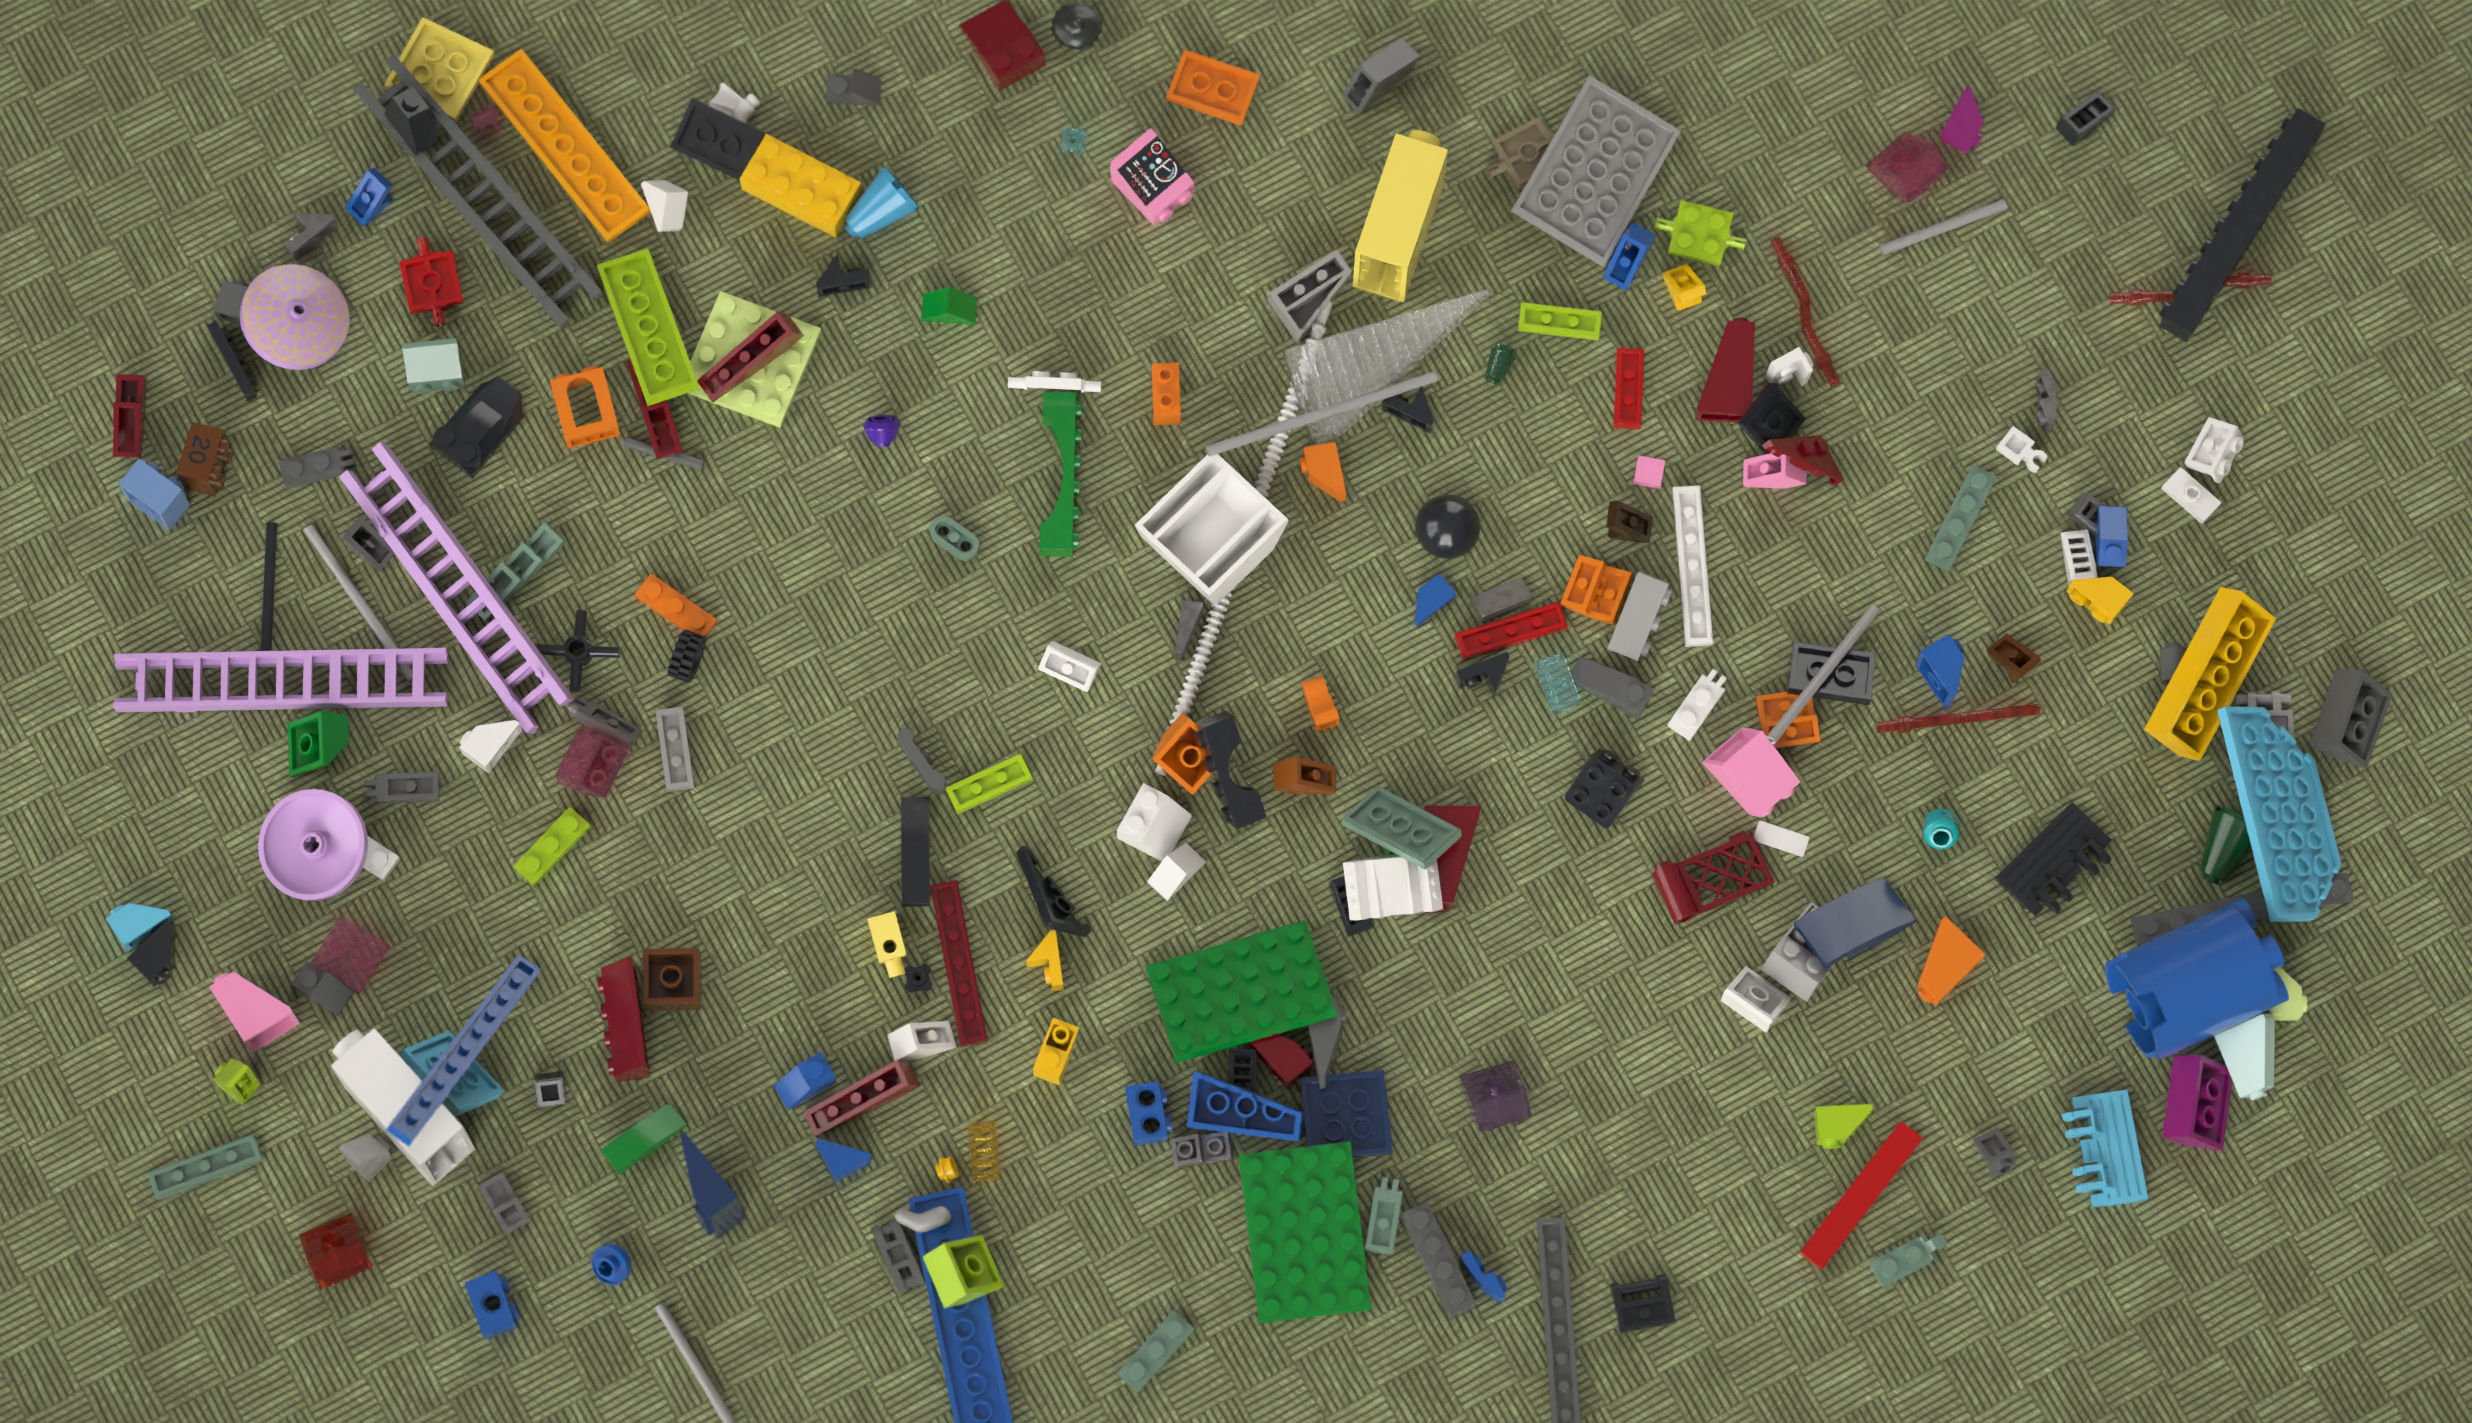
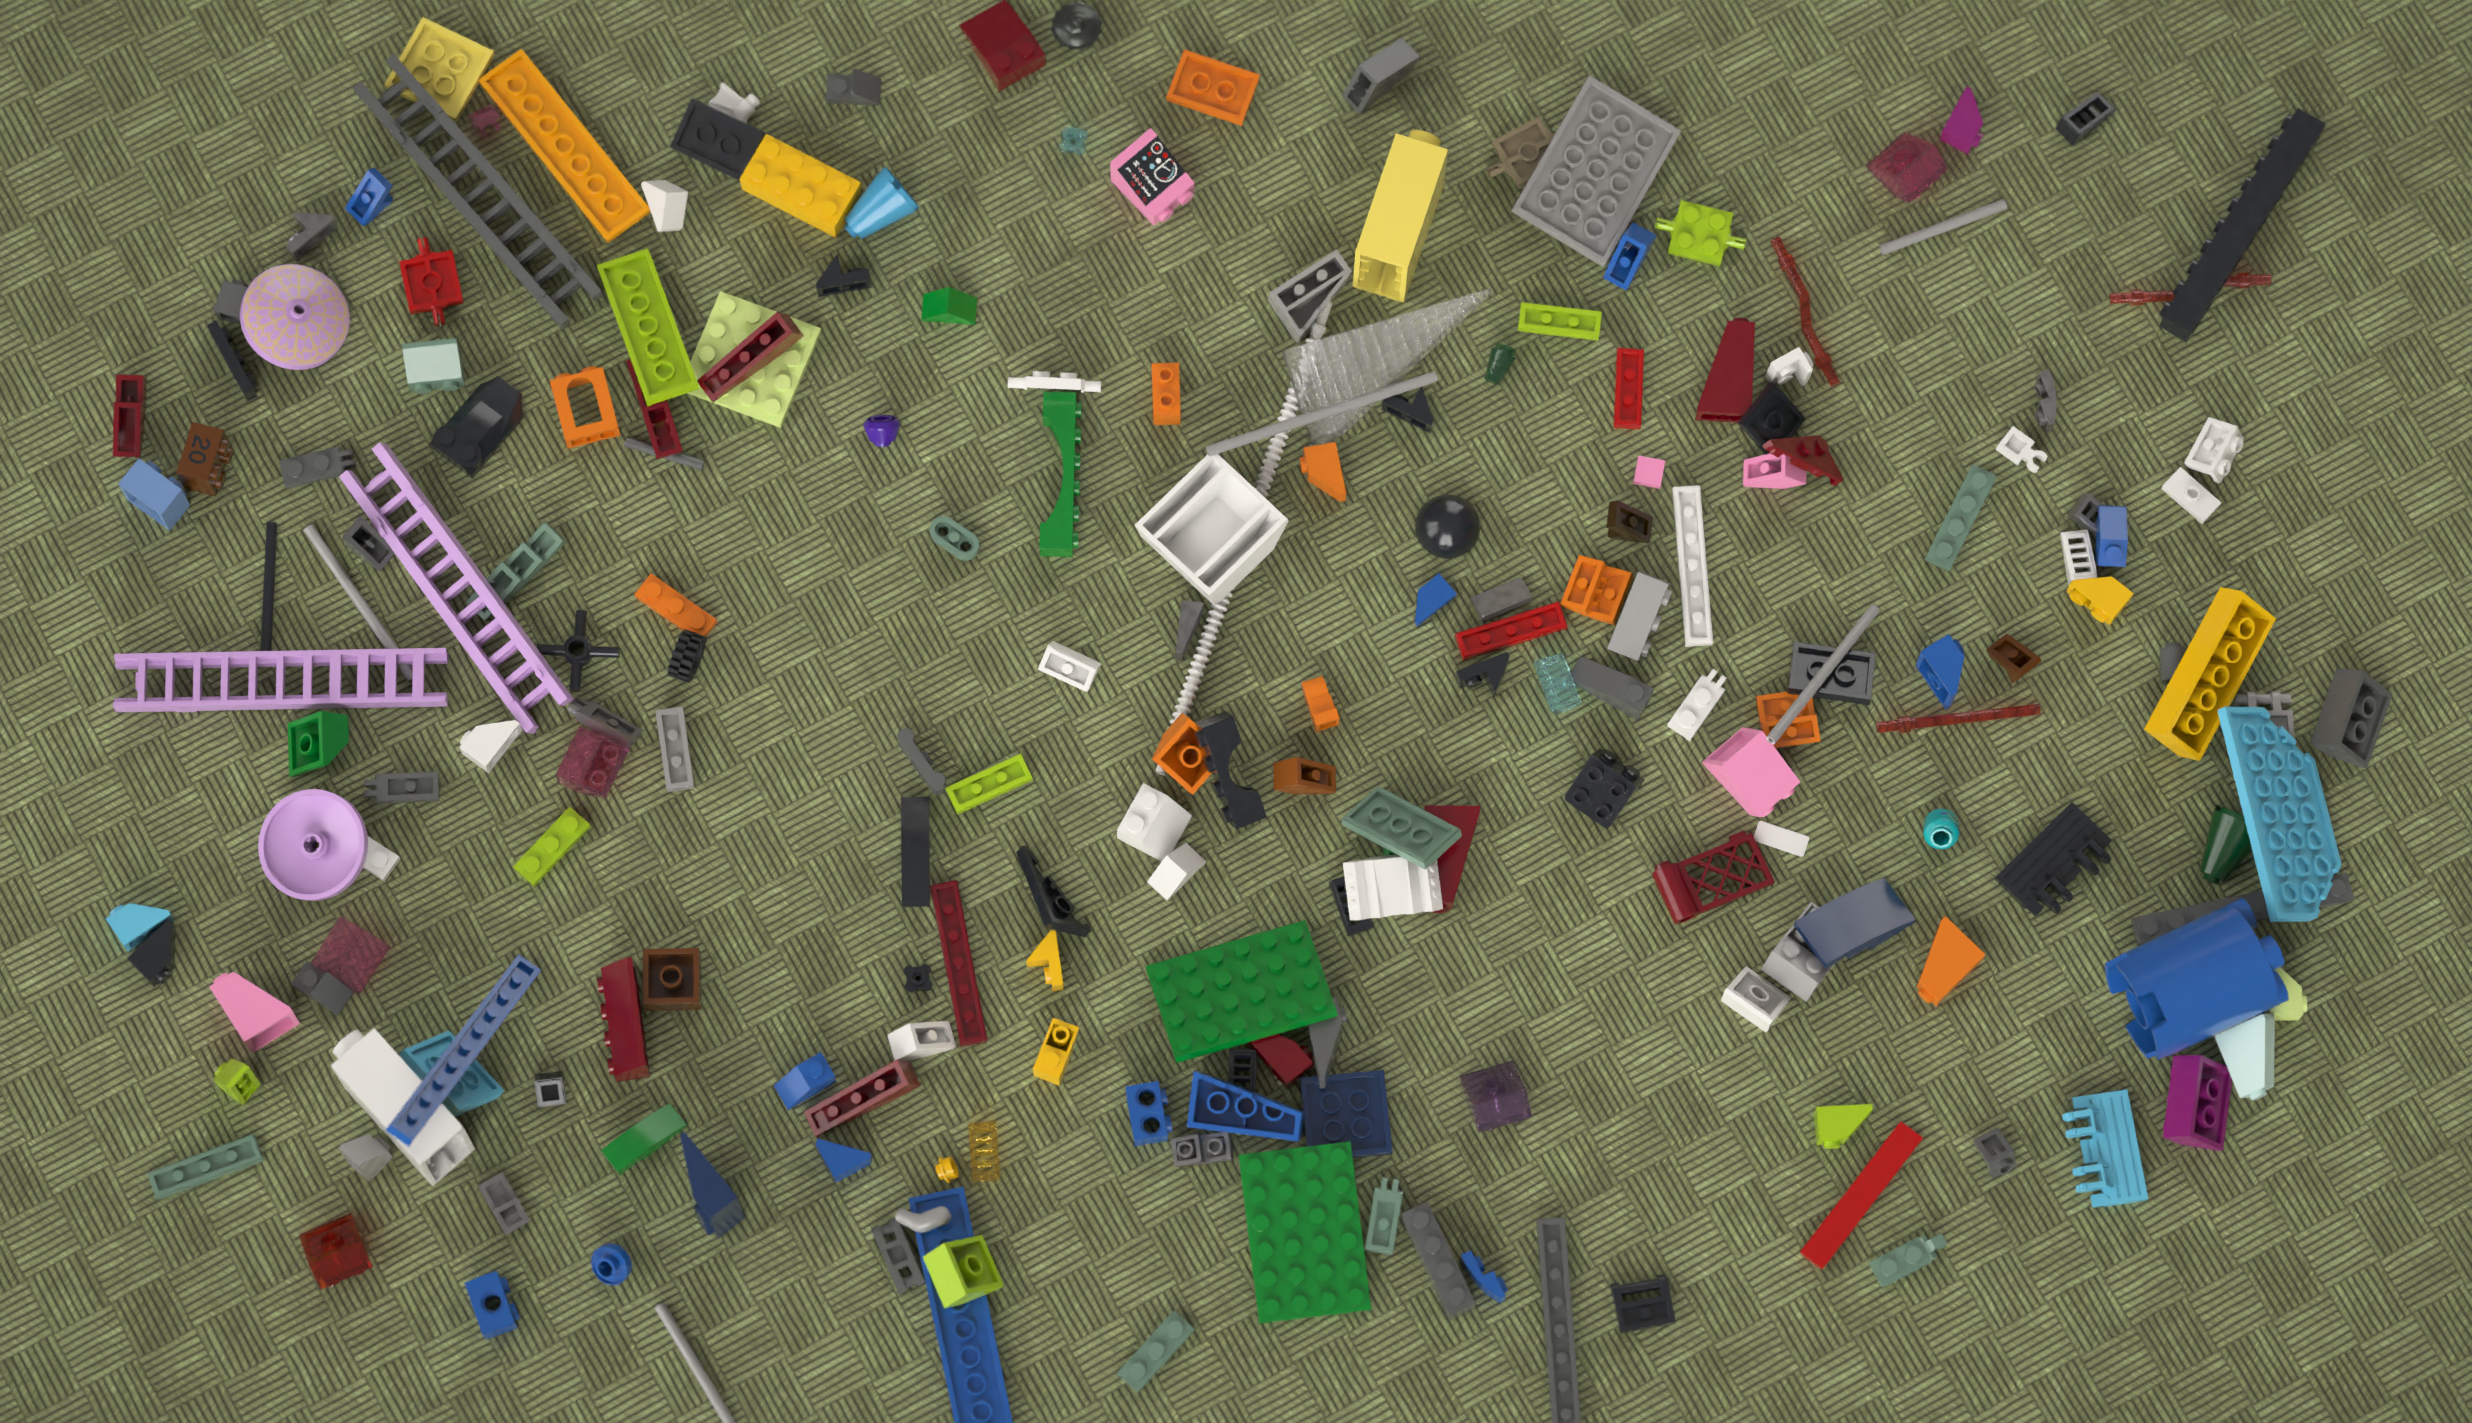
(412, 120): black slope -> none
(884, 930): light yellow torso -> none
(1684, 287): yellow slope -> none

